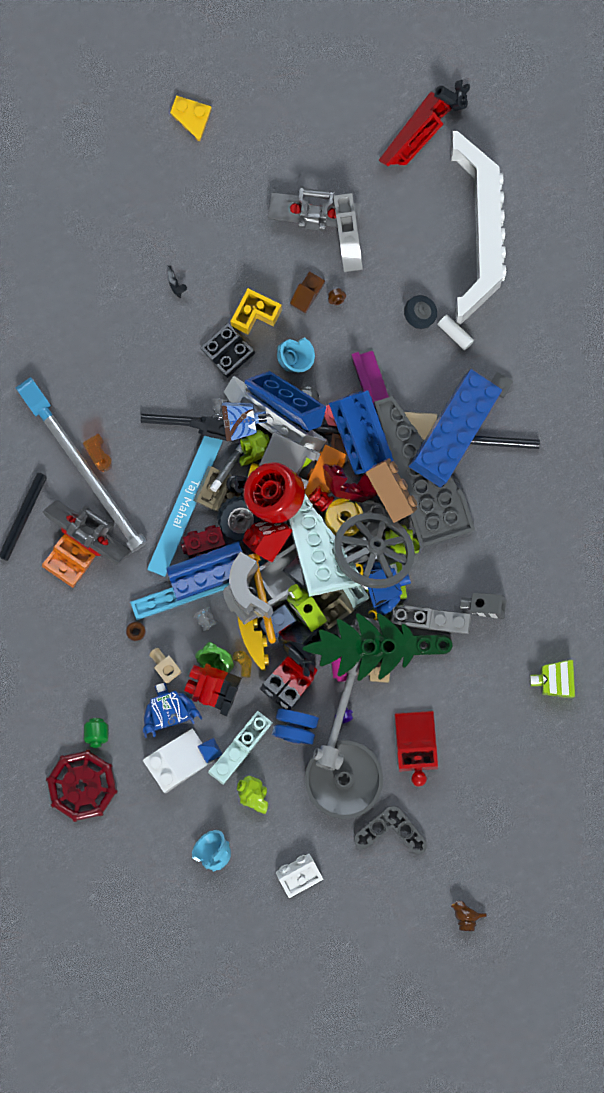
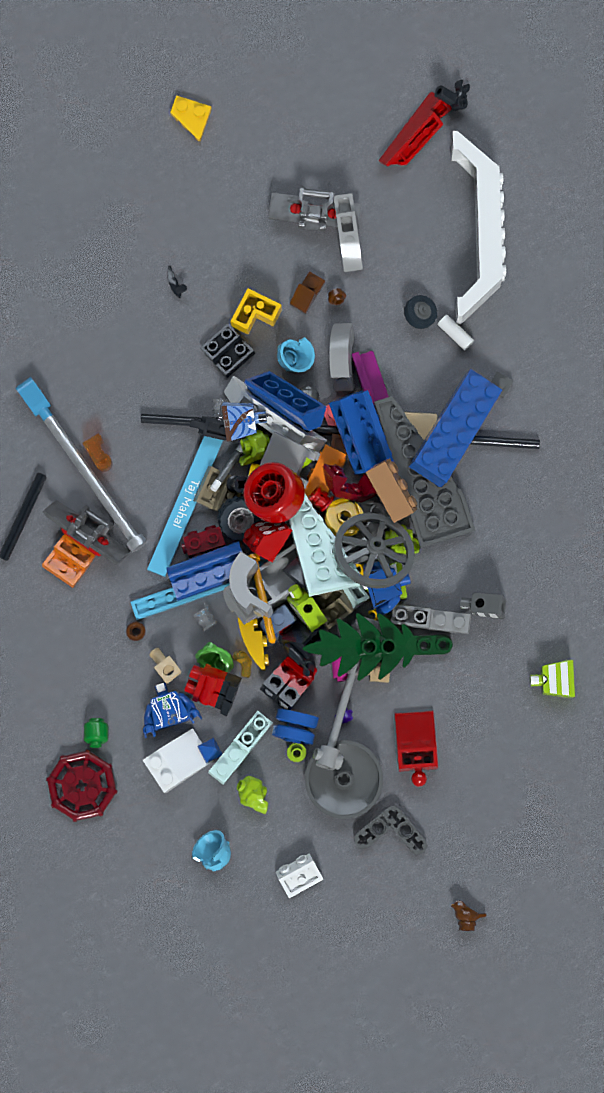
(294, 746): none -> lime plate
(340, 356): none -> light grey arch

